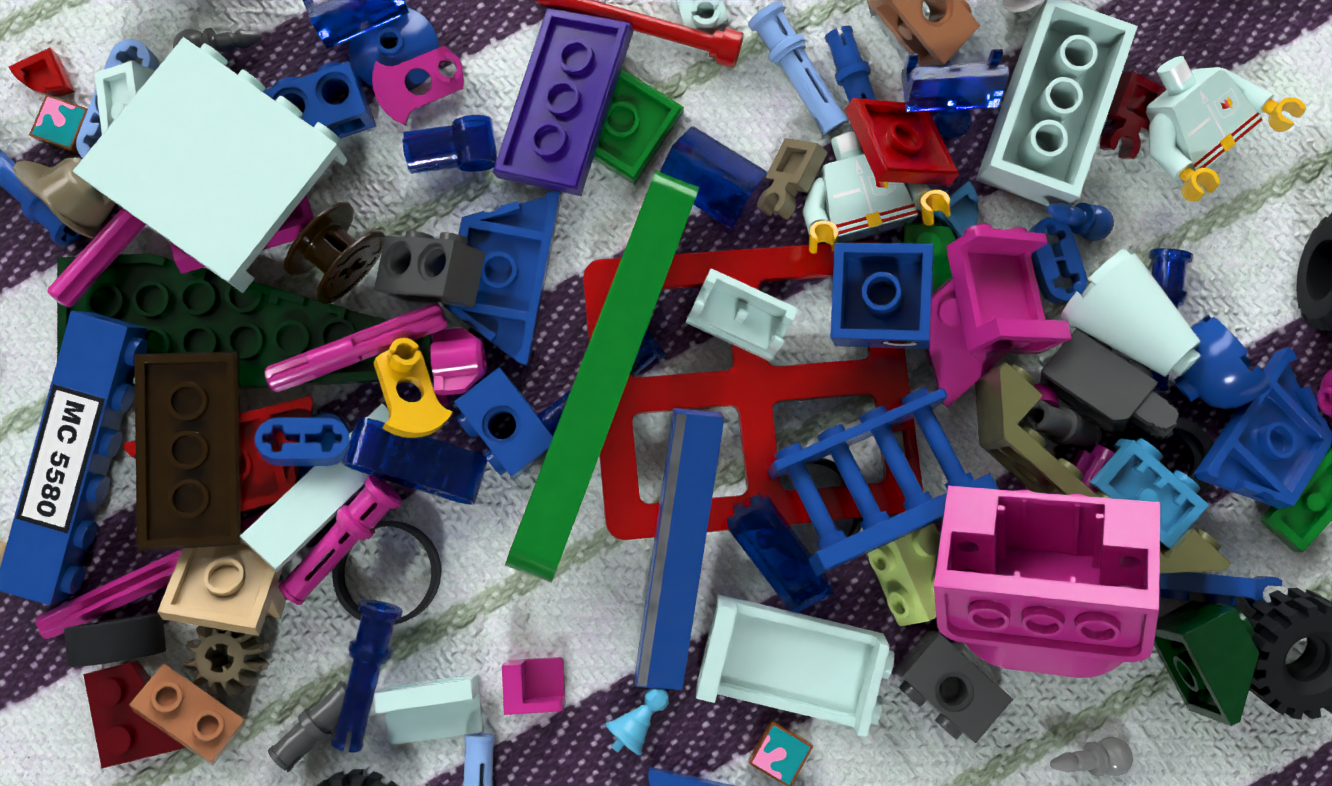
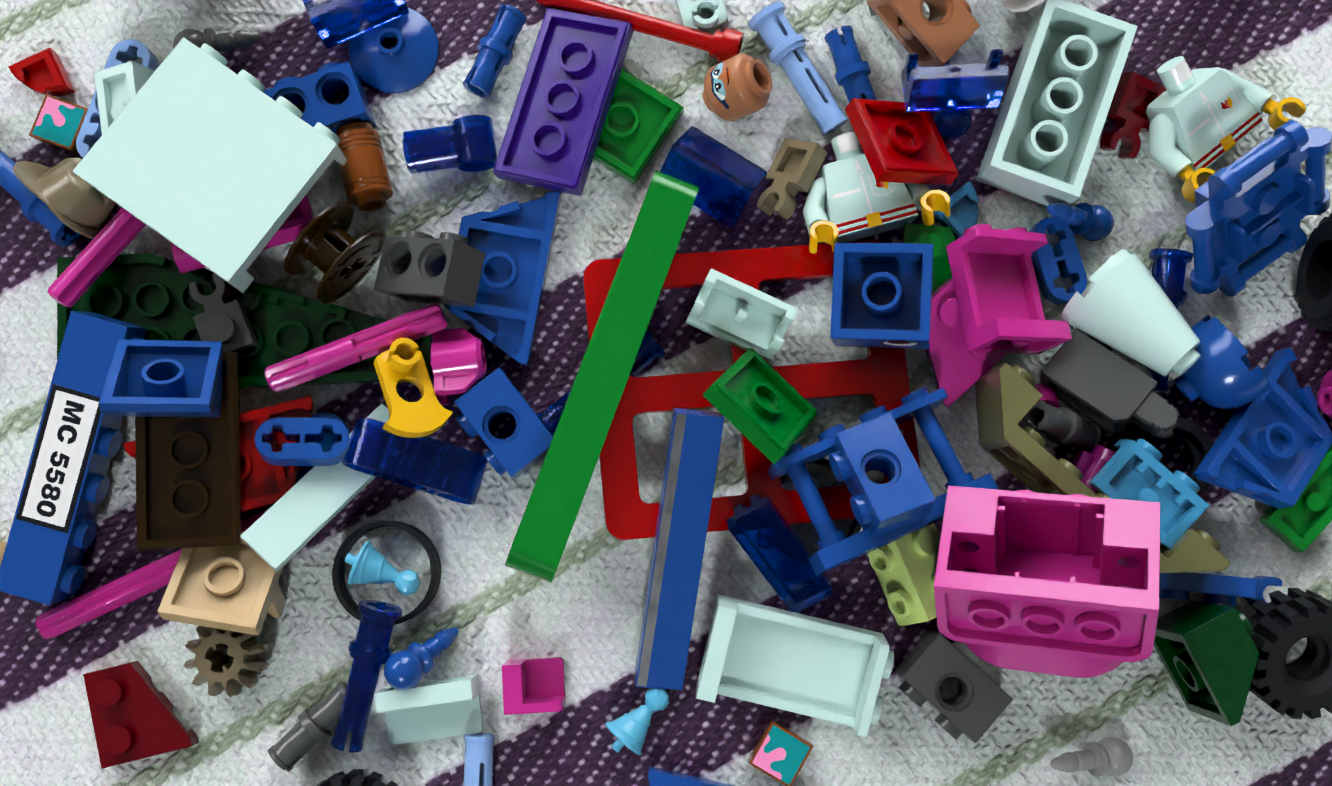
(114, 640): black tyre -> none
(164, 379): none -> blue slope
(187, 714): nougat brick -> none
(223, 319): none -> dark grey plate
(358, 521): dark pink pin -> none
(366, 170): none -> dark orange head
(373, 568): none -> medium azure piece
(391, 88): dark pink piece -> none
(406, 667): none -> blue bar
(495, 51): none -> blue pin
(737, 87): none -> nougat head
(761, 405): none -> green tile
(881, 448): none -> blue brick
(1255, 208): none -> blue brick

